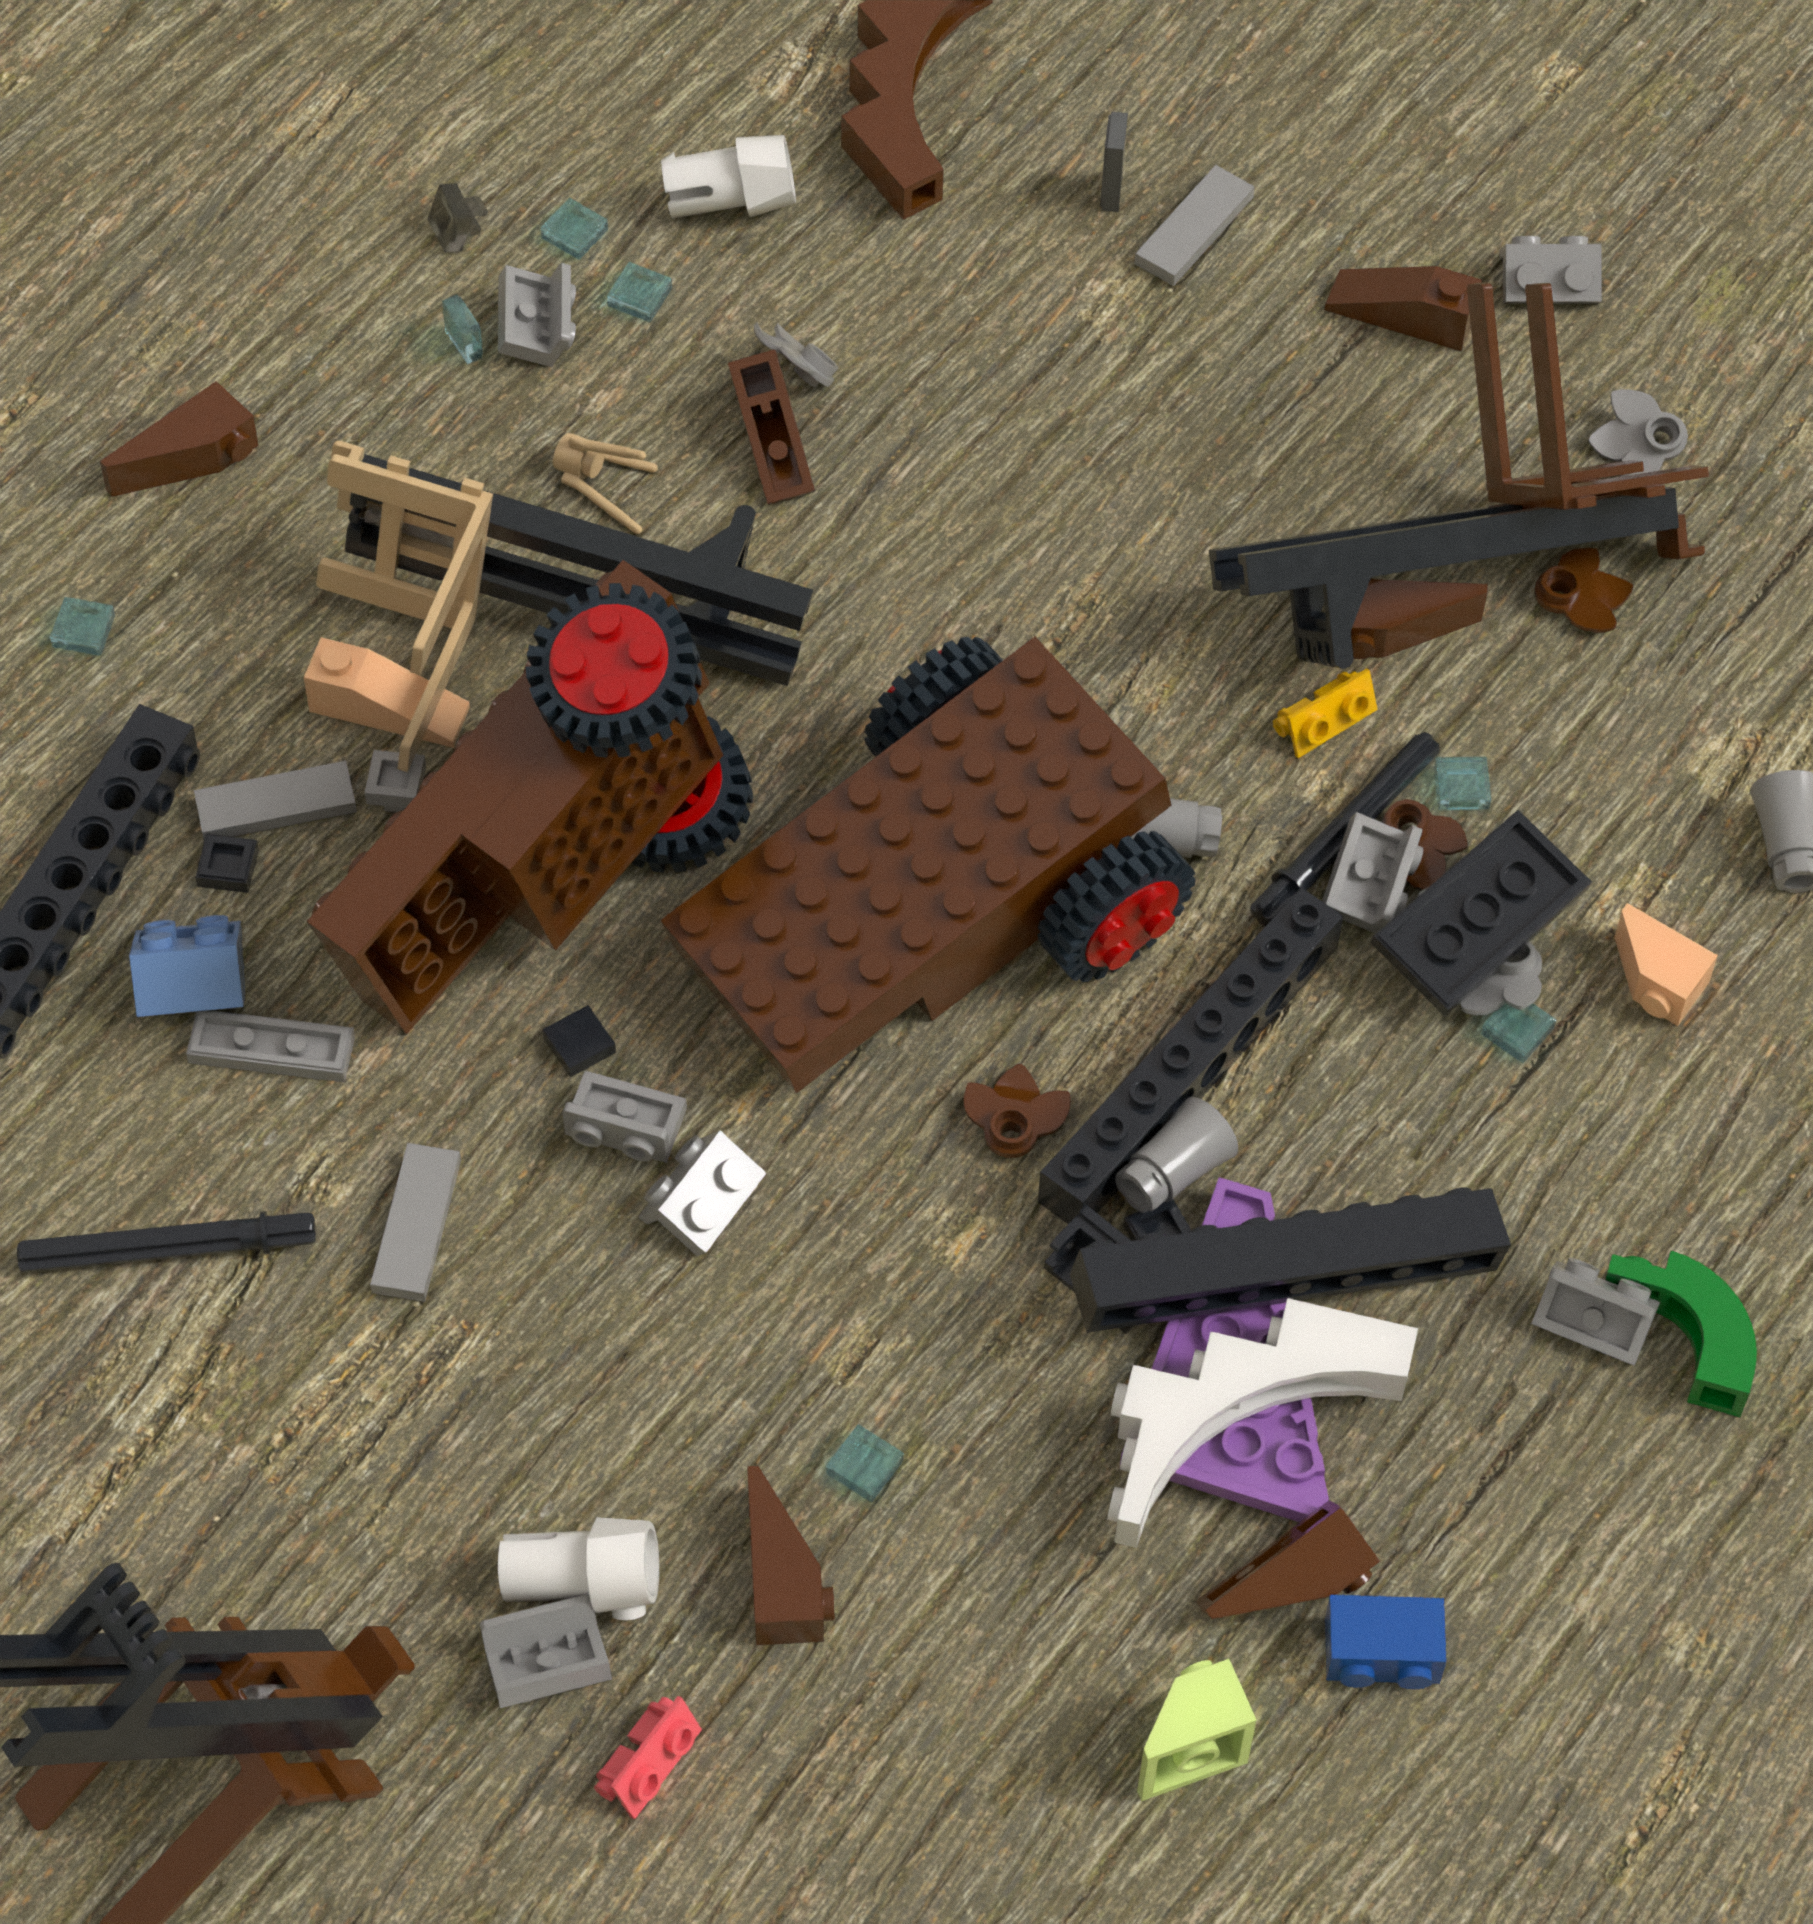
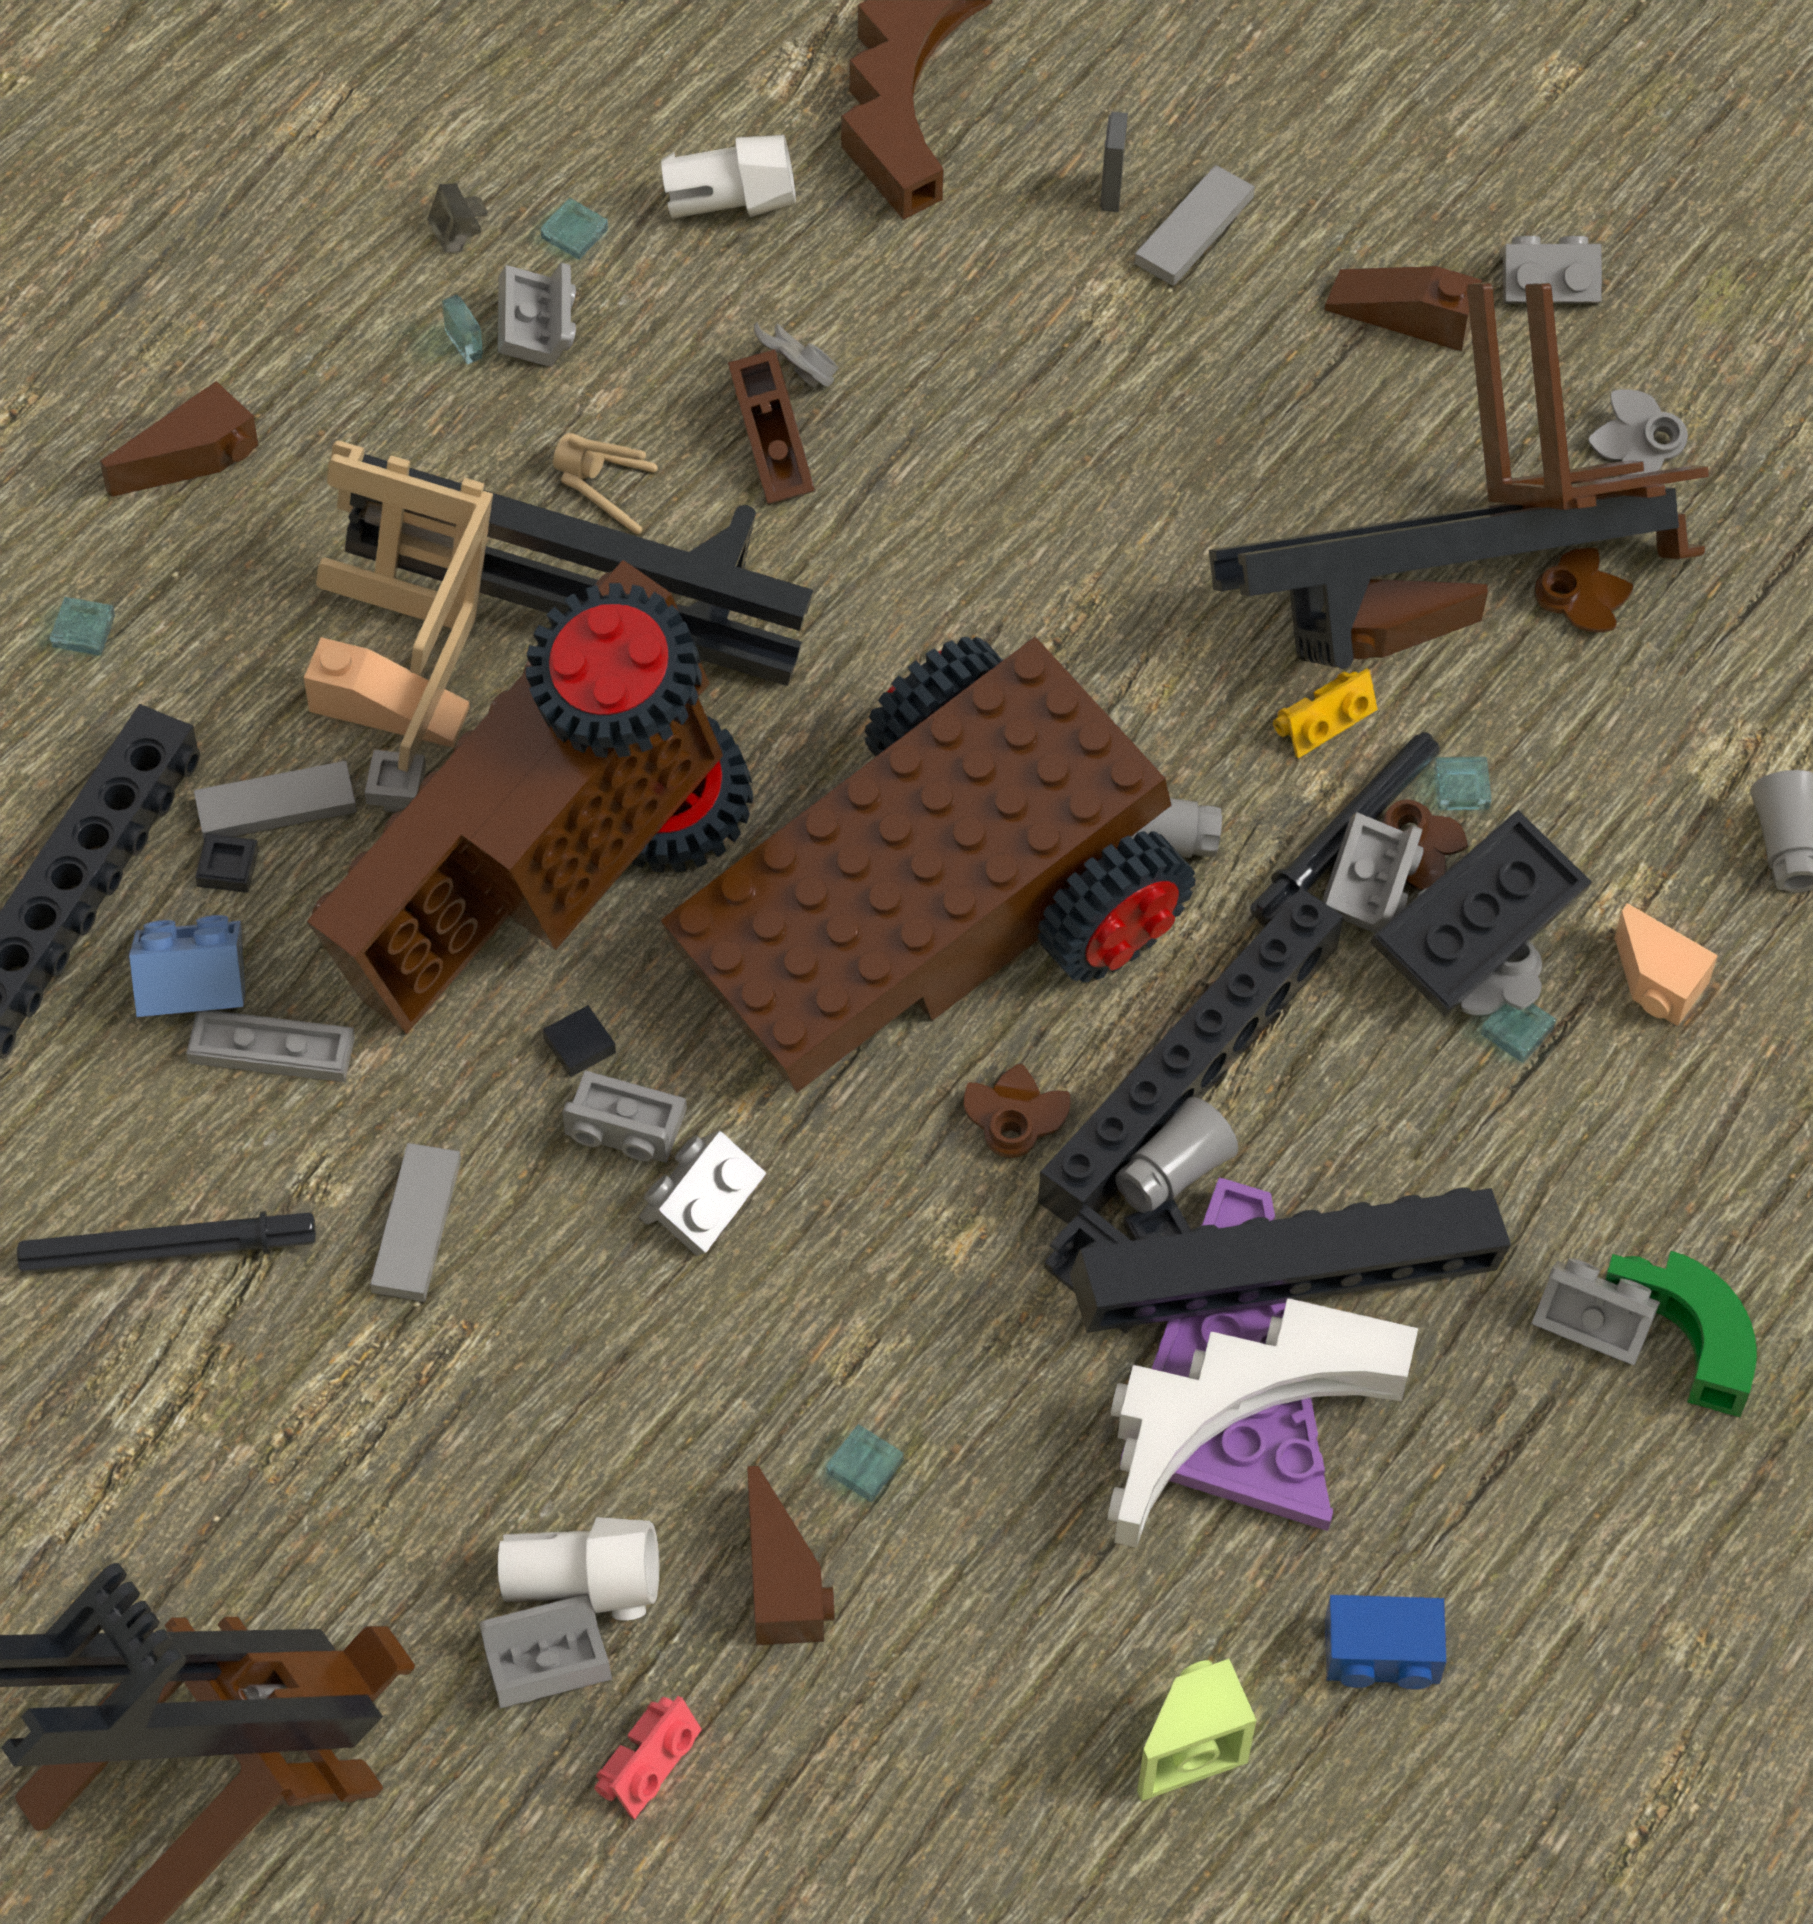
(639, 292): clear light blue tile -> none
(1302, 1565): reddish brown slope -> none

